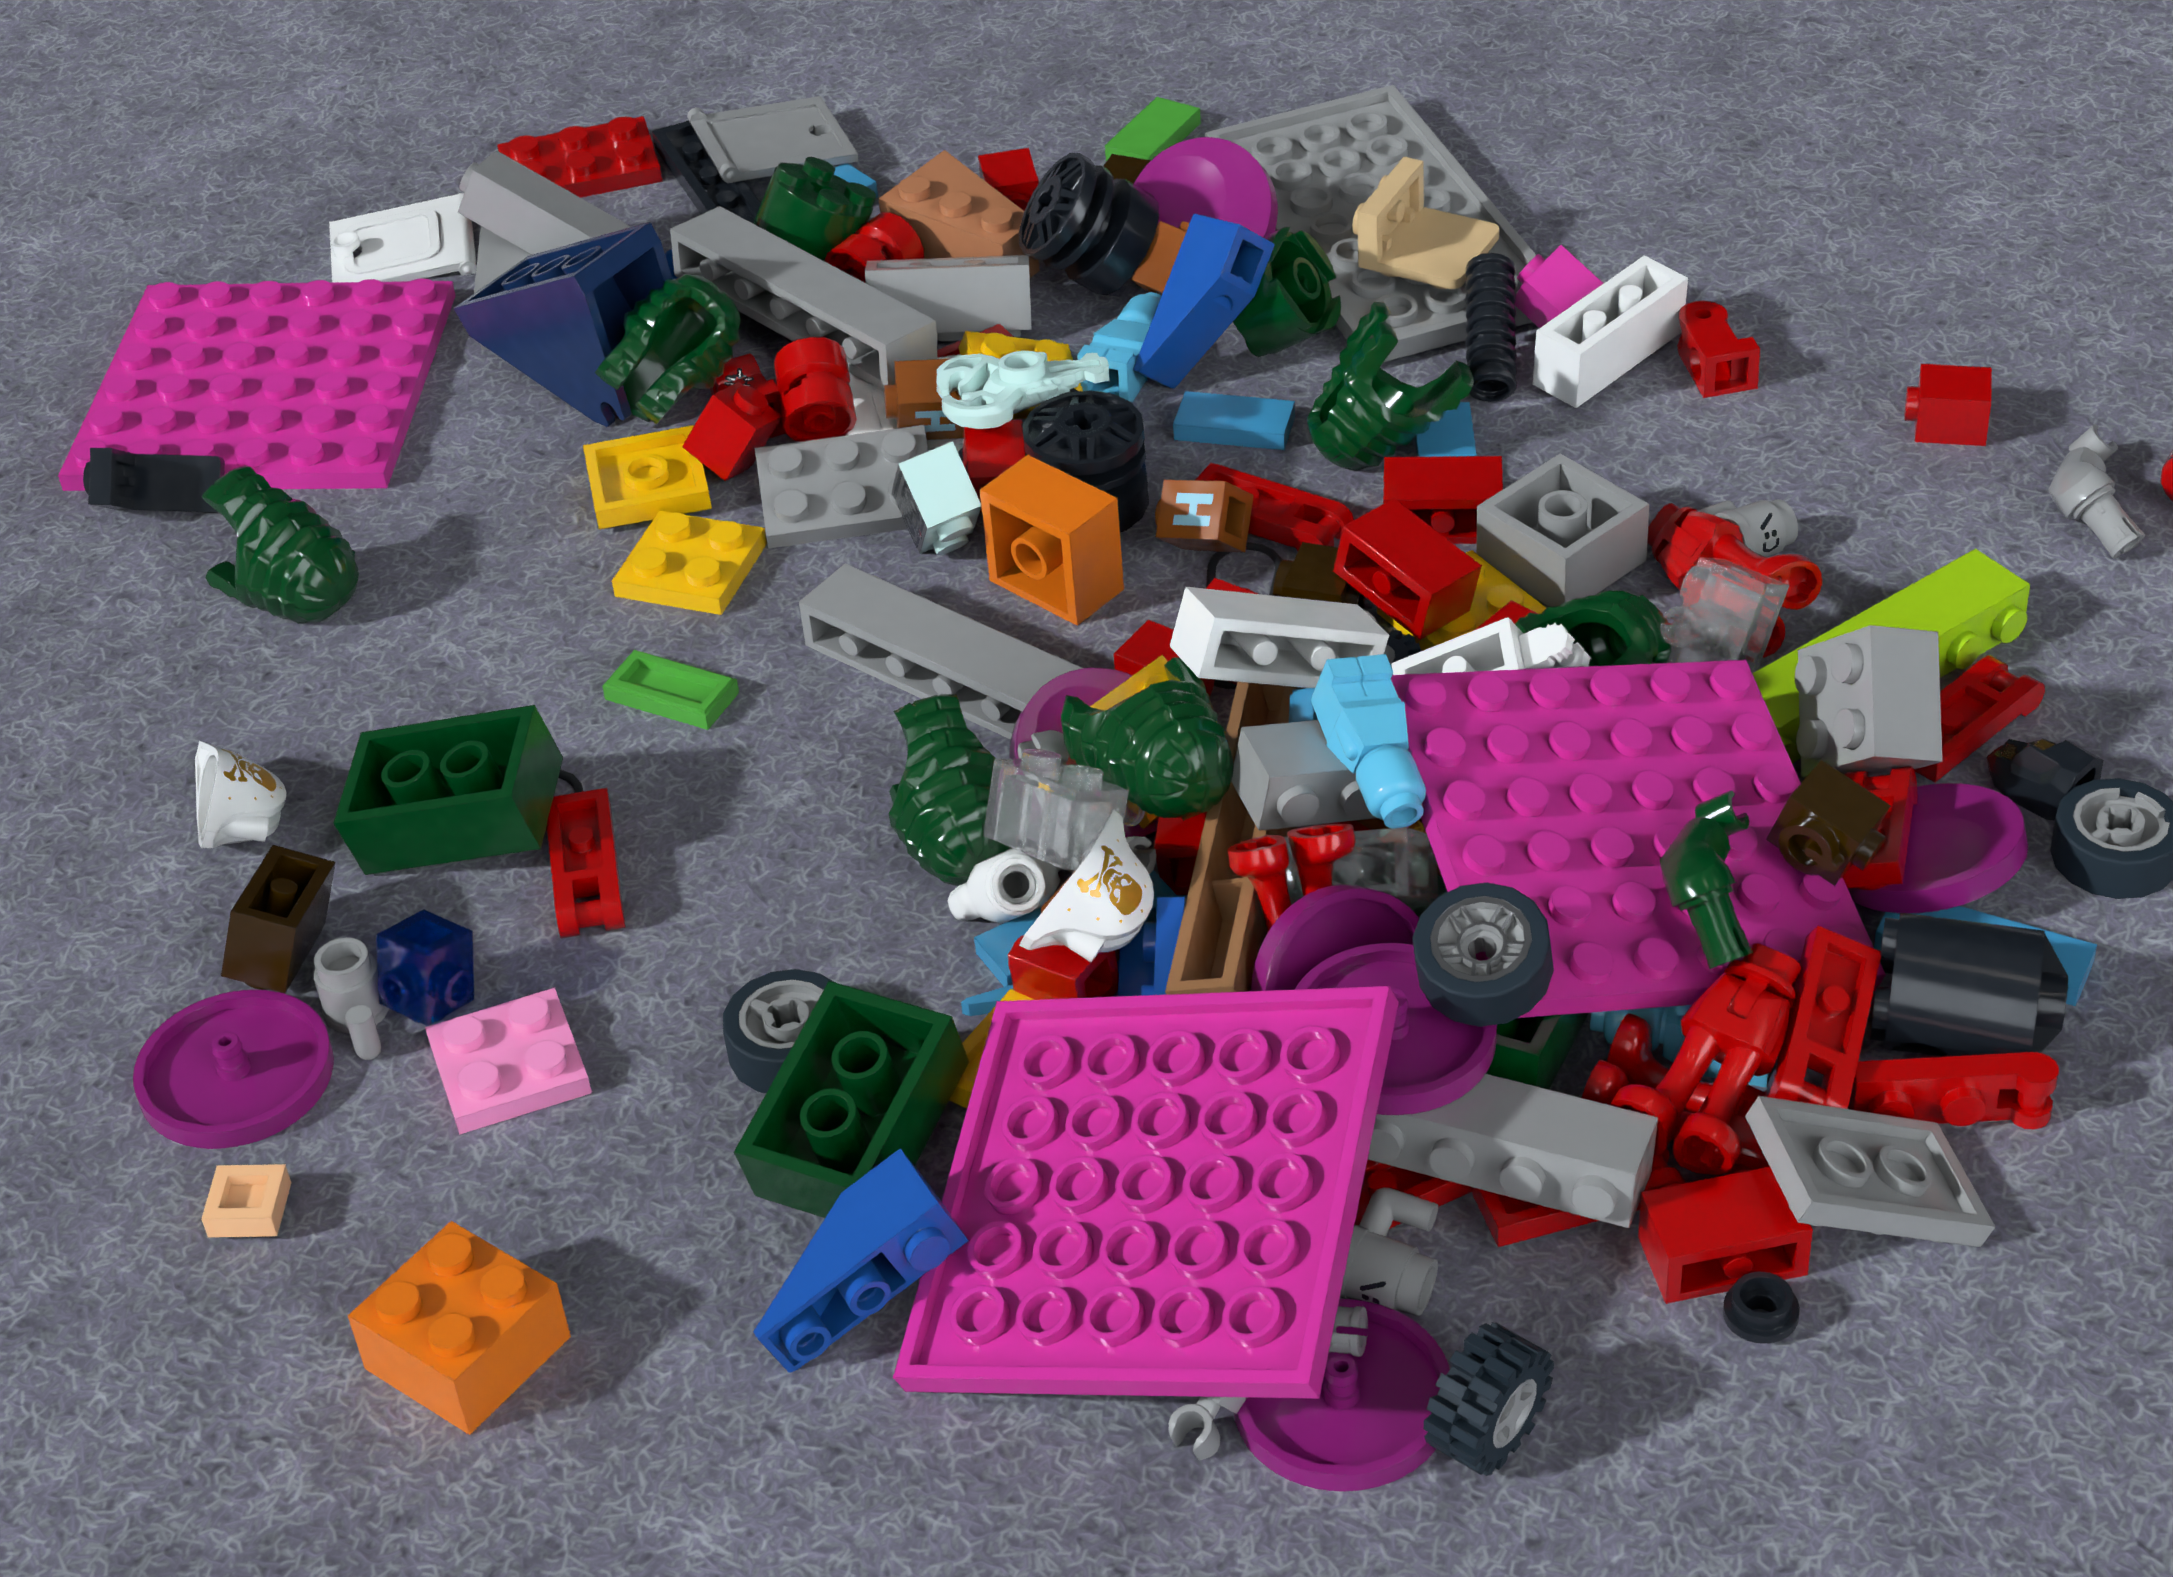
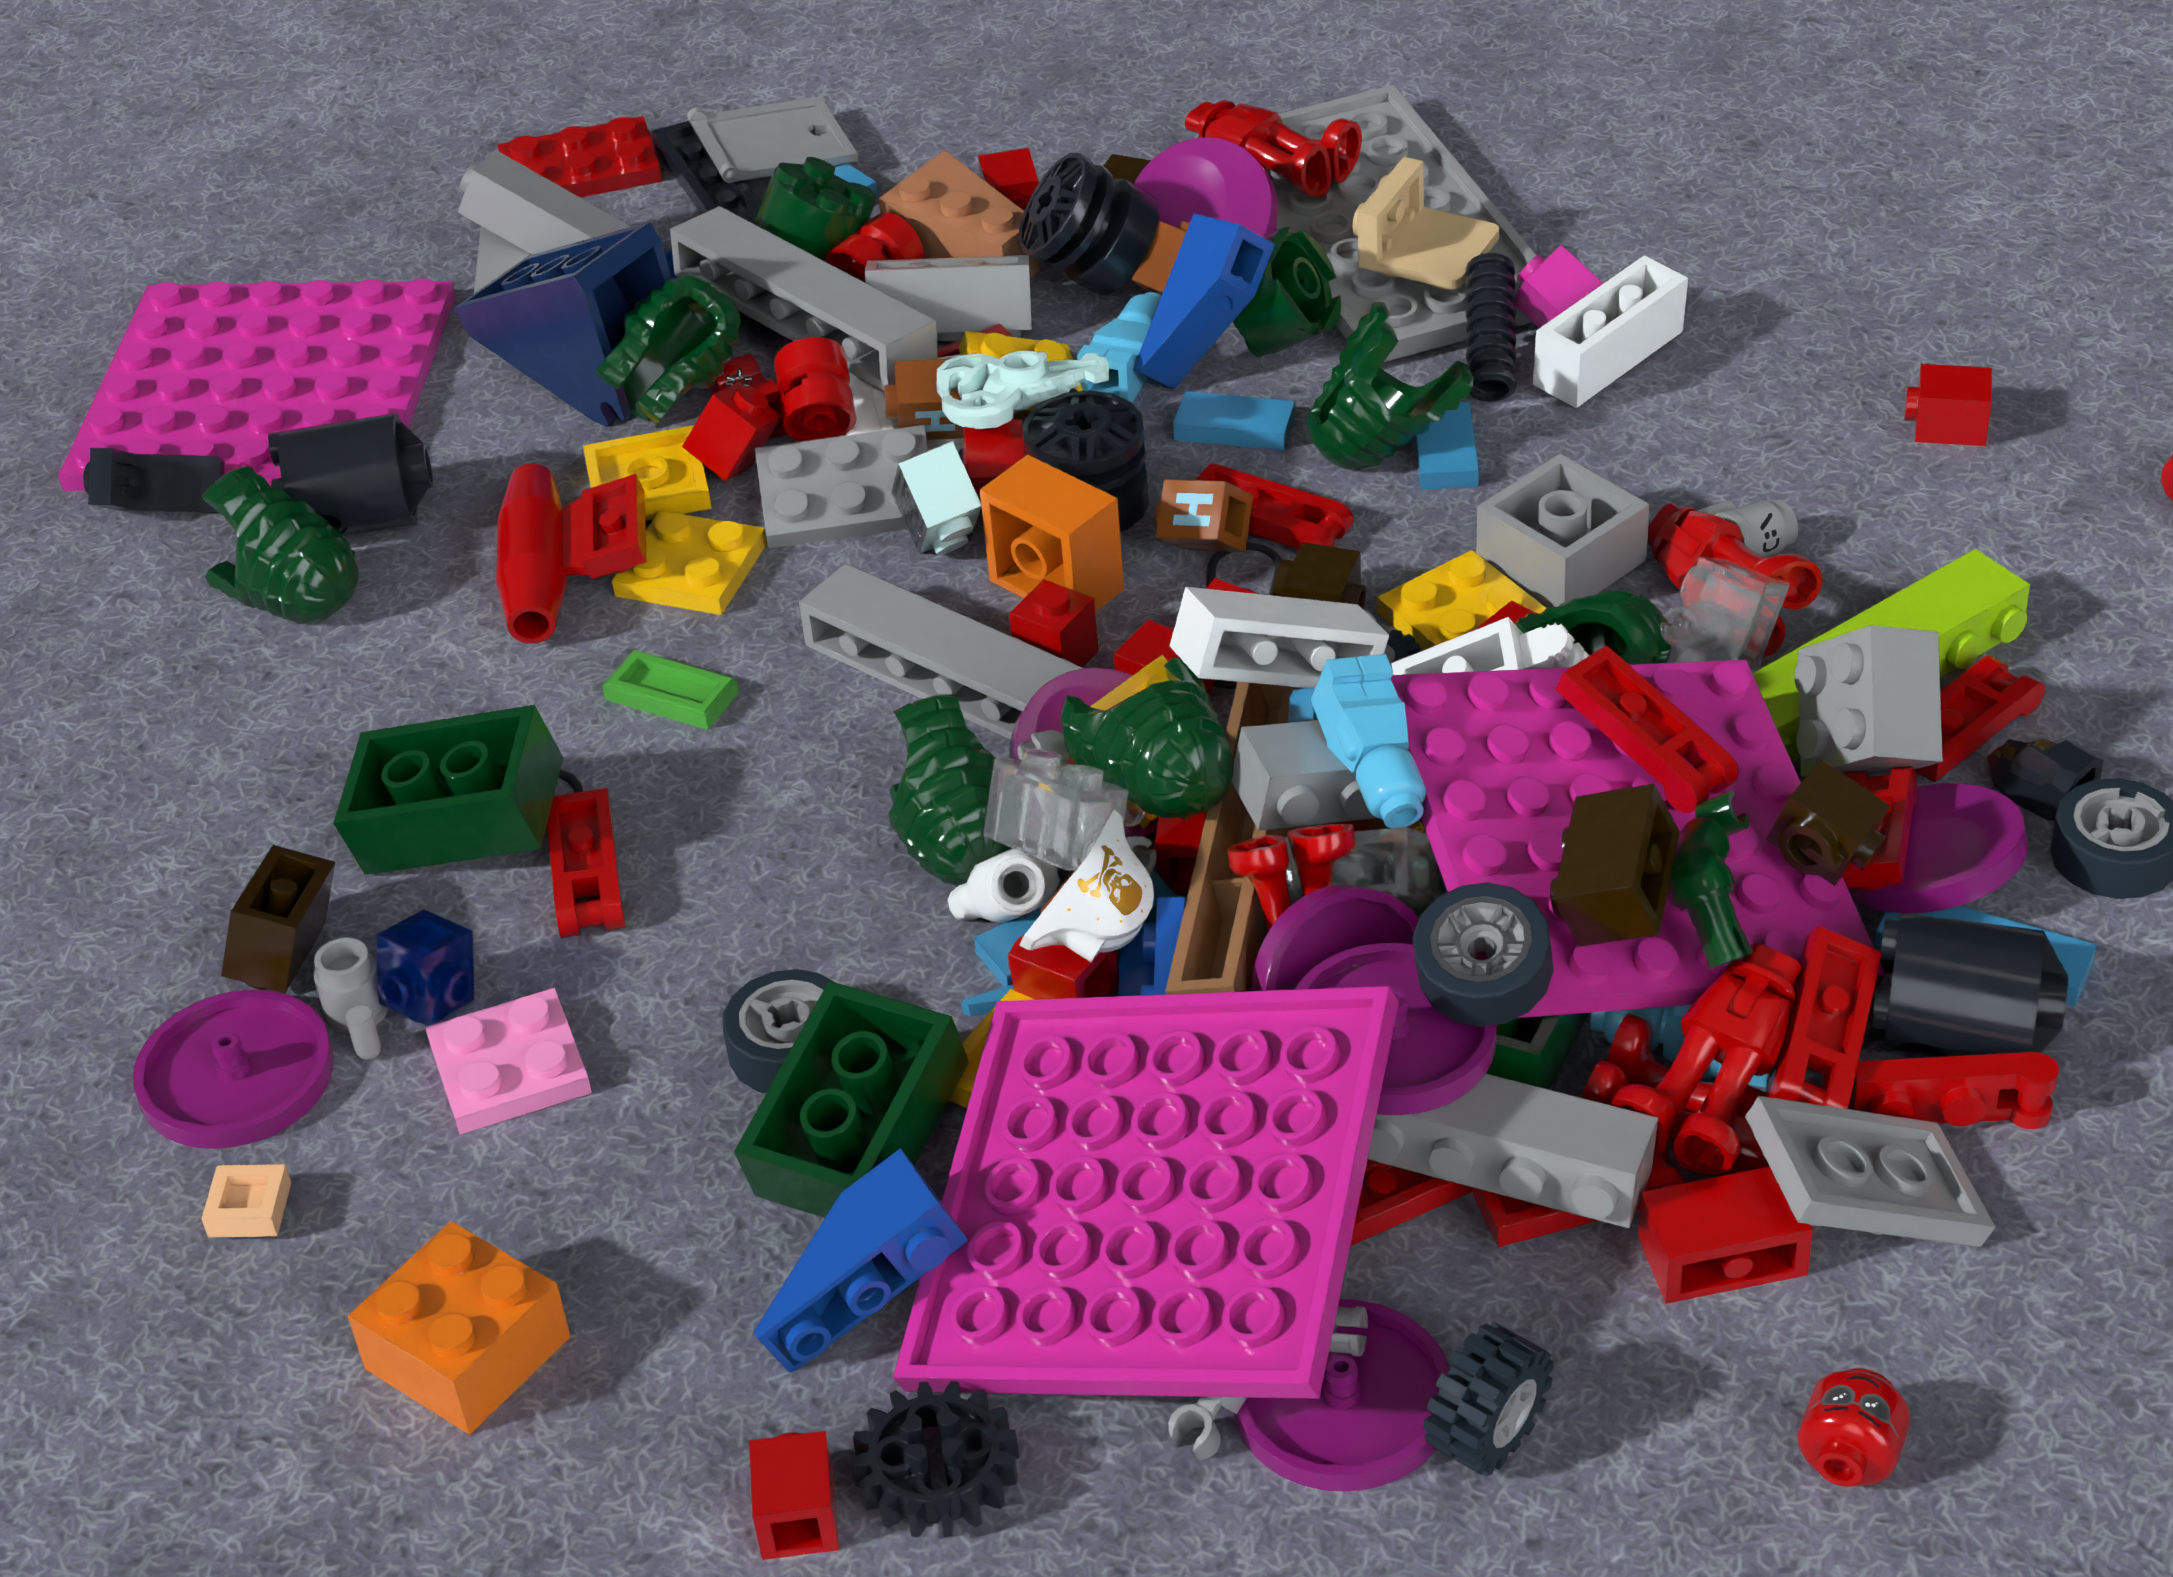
(234, 798): white hat -> none
(355, 472): none -> black cylinder
(404, 243): white container -> none
(546, 542): none -> red plate
(793, 1495): none -> red brick
(970, 1477): none -> black gear
(1057, 622): none -> red brick
(1154, 129): bright green tile -> none
(1300, 159): none -> red piece
(1385, 1268): light grey piece -> none
(1407, 568): red brick -> none
(1444, 490): red brick -> none
(1615, 865): none -> dark brown brick
(1649, 728): none -> red plate
(1713, 353): red leg -> none
(1763, 1292): black plate -> none
(1856, 1425): none -> red head
(2086, 493): light grey arm -> none

